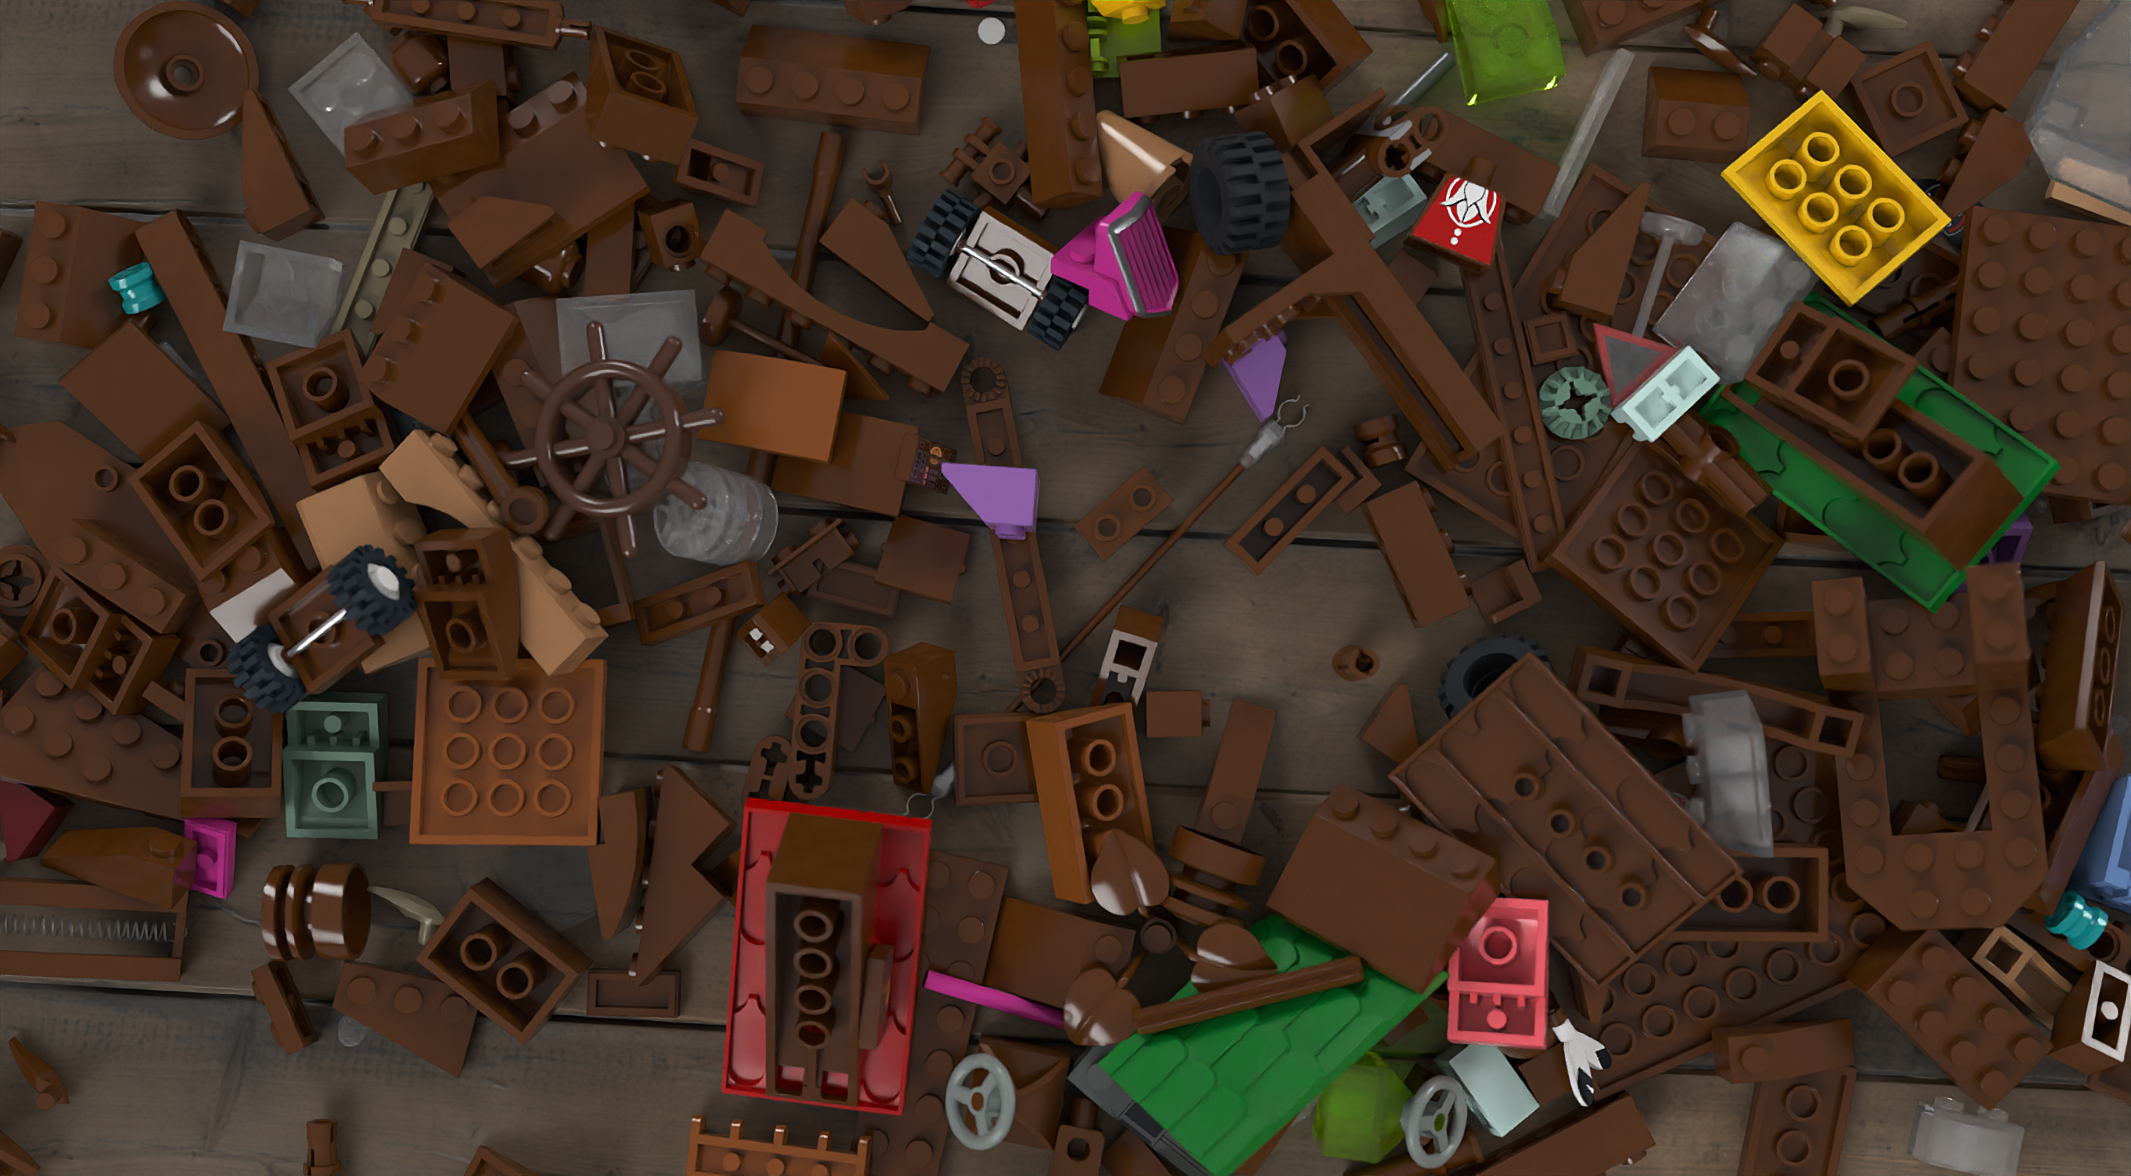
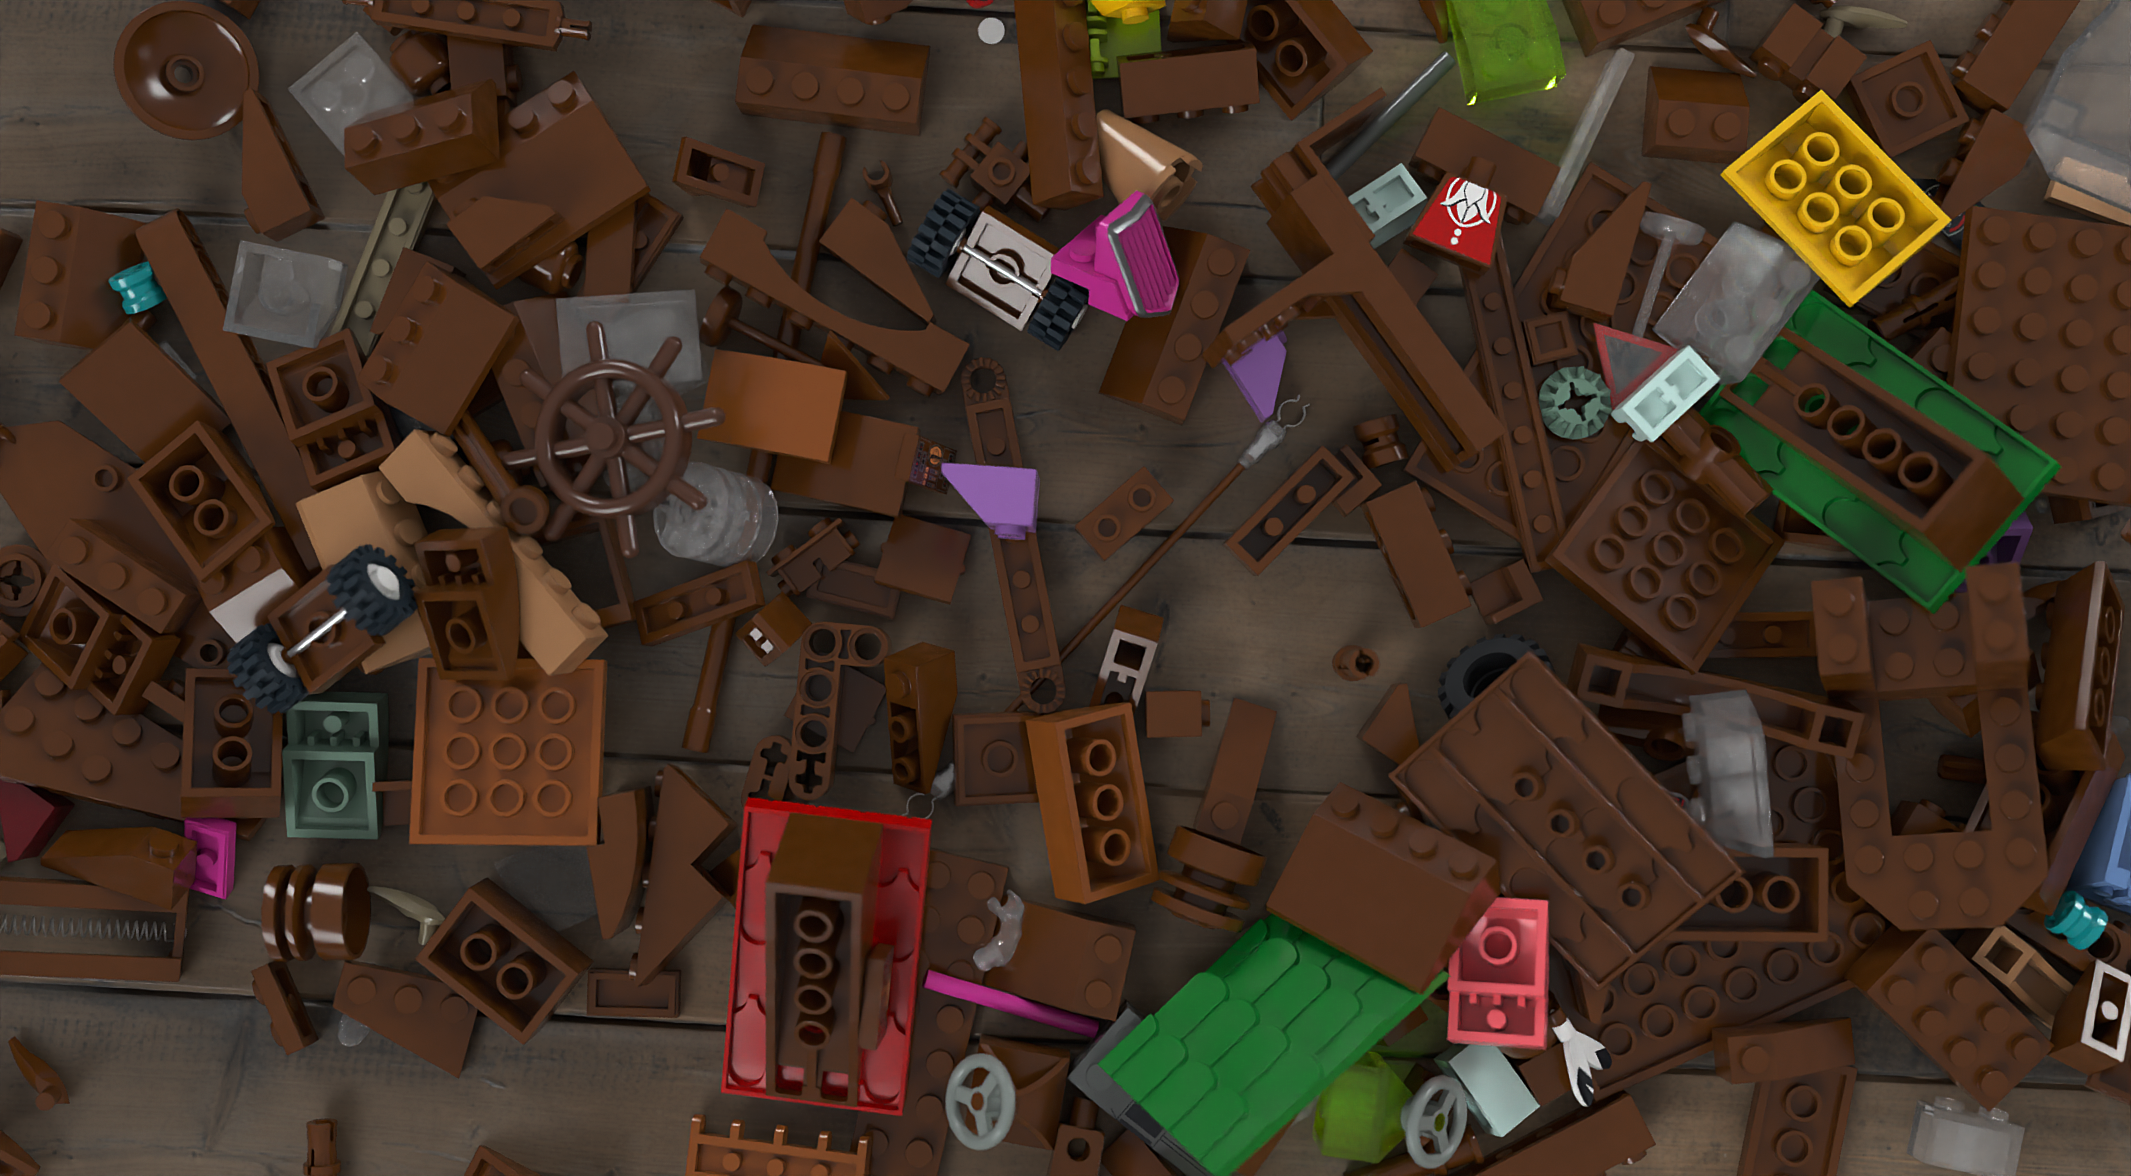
(638, 97): reddish brown slope -> none
(659, 220): reddish brown brick -> none
(1002, 946): none -> clear piece
(1134, 877): reddish brown plant -> none
(1239, 192): black tyre -> none
(1249, 995): reddish brown axle -> none
(1286, 111): reddish brown brick -> none
(1387, 148): reddish brown connector -> none
(1830, 372): reddish brown slope -> none

